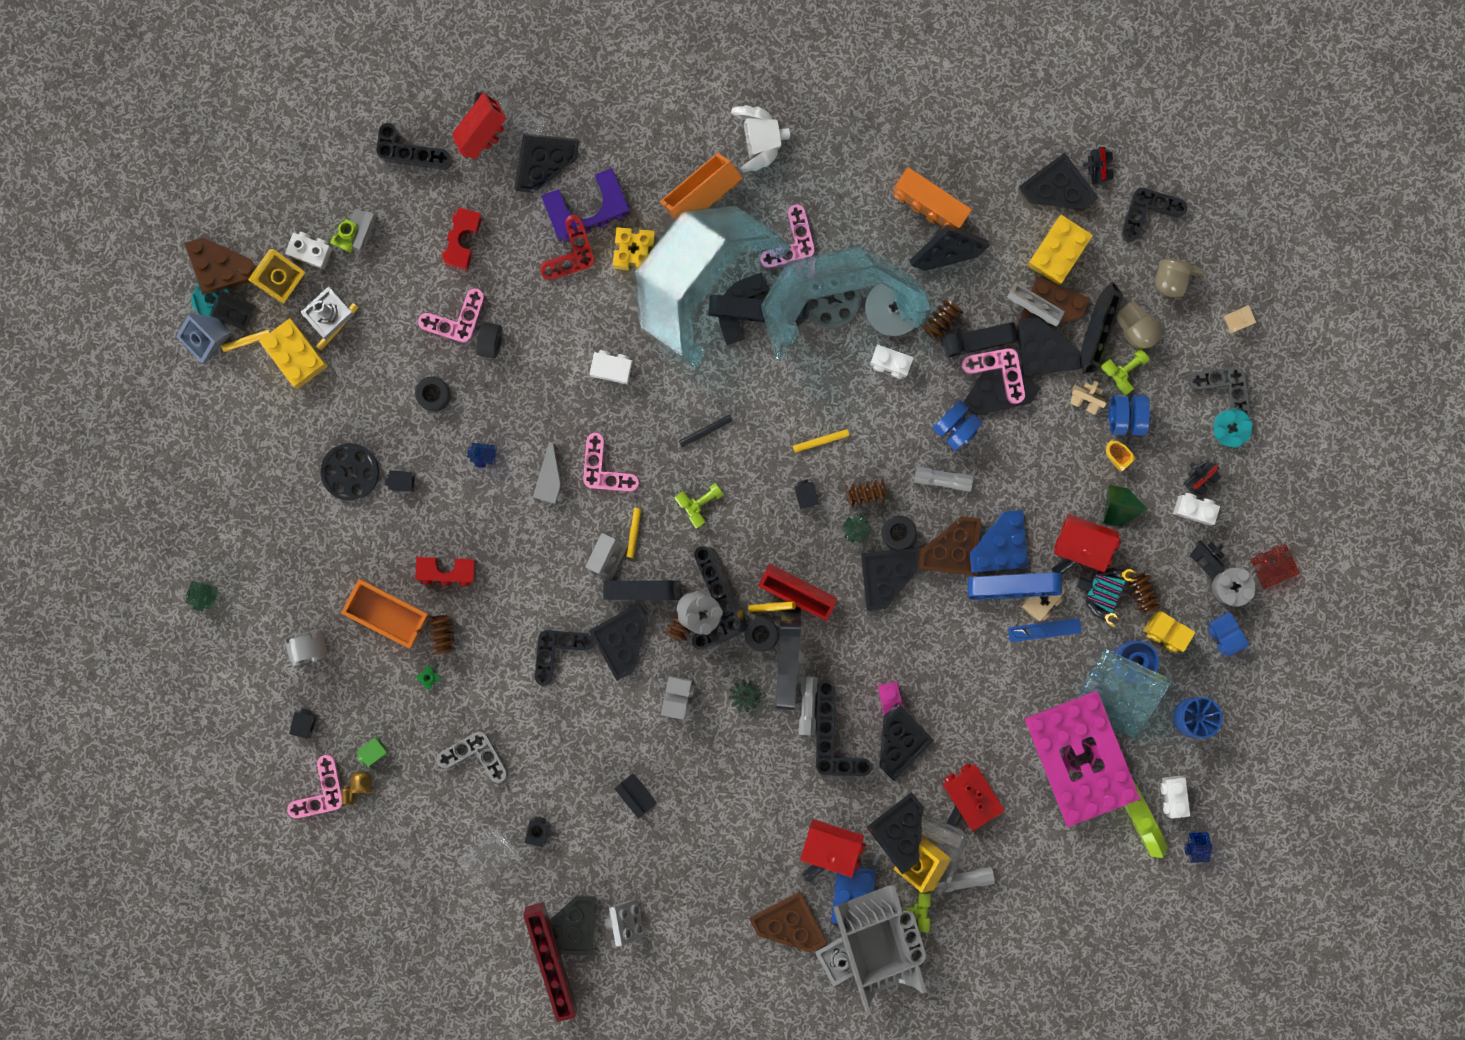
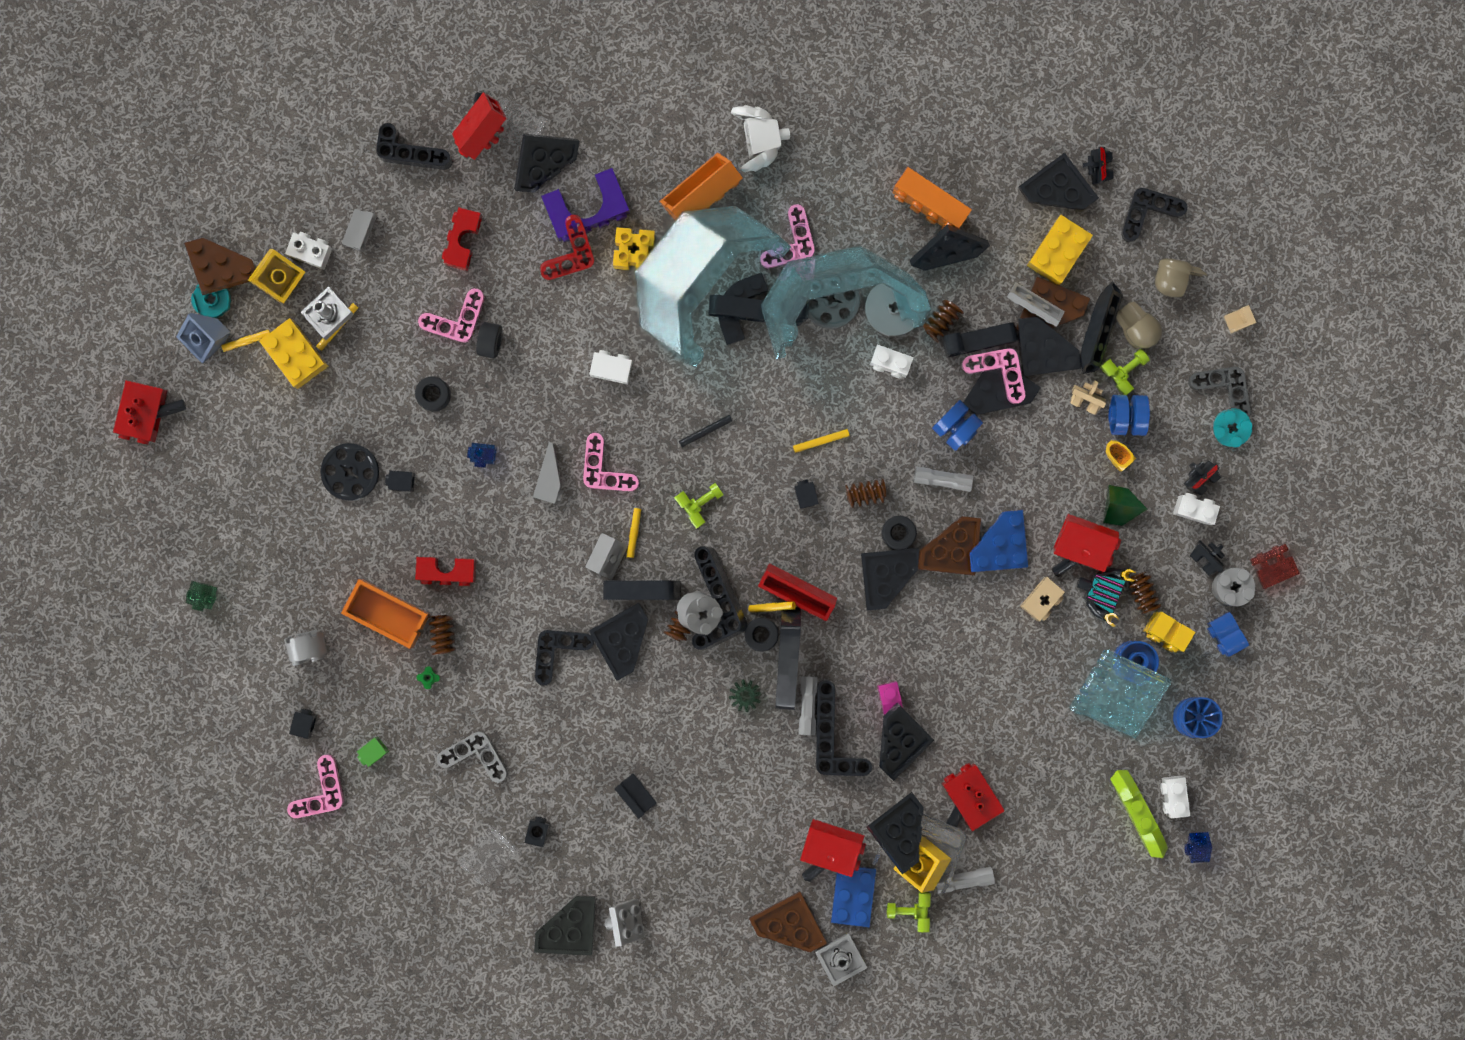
(142, 411): none -> red piece
(232, 310): black plate -> none
(342, 239): lime plate -> none
(359, 784): pearl gold piece -> none
(550, 962): dark red brick -> none
(677, 696): light grey brick -> none
(849, 533): clear green brick -> none
(878, 943): light grey panel -> none
(1015, 586): beam -> none
(1044, 630): blue sticker -> none
(1068, 726): dark pink plate -> none

